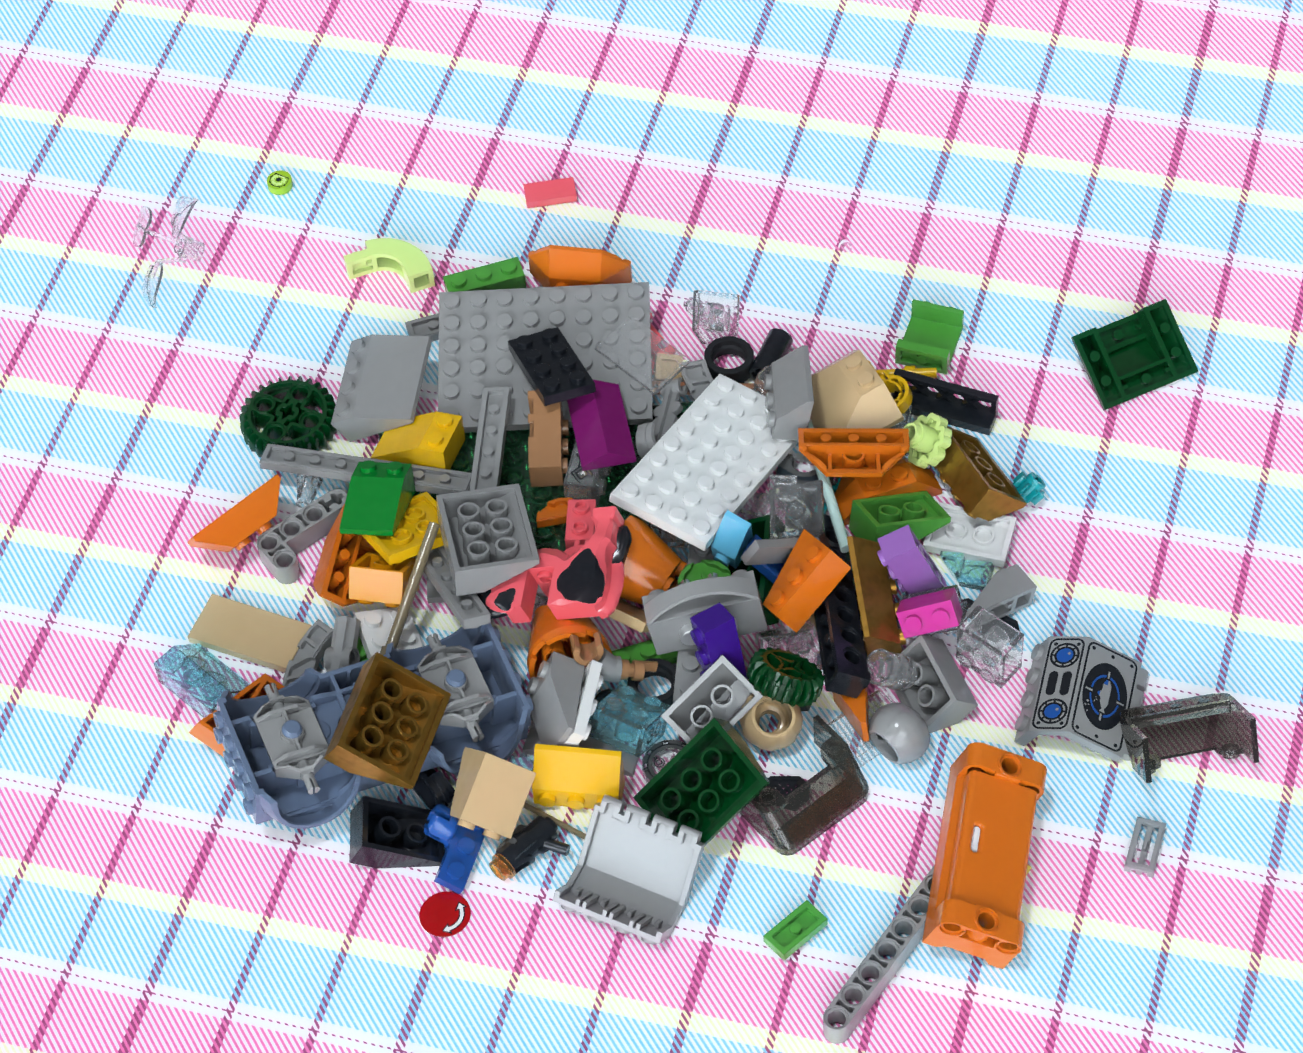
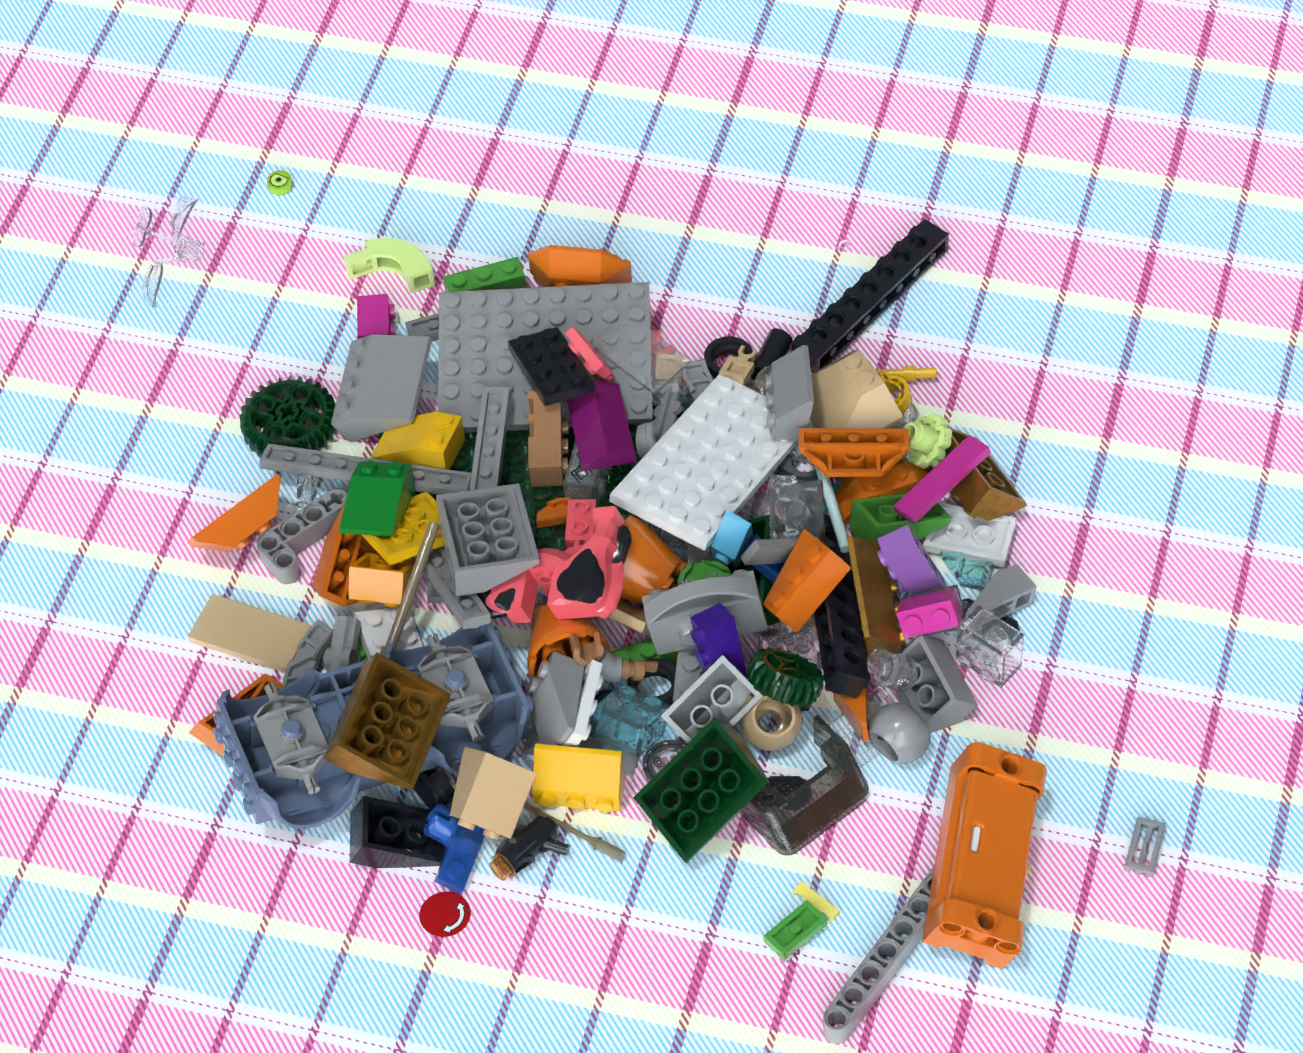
(197, 677): clear light blue slope -> none
(375, 315): none -> dark pink brick
(550, 192): coral tile -> none
(593, 361): none -> coral plate
(633, 871): hinge -> none
(713, 314): clear piece -> none
(740, 367): none -> tan plate
(817, 901): none -> light yellow piece
(873, 294): none -> black brick
(930, 336): bright green panel -> none
(942, 479): none -> dark pink tile
(962, 413): black fence -> none
(1030, 487): teal gear -> none
(1078, 694): light grey hinge -> none
(1134, 355): dark green slope -> none
(1188, 728): clear smoke windscreen -> none

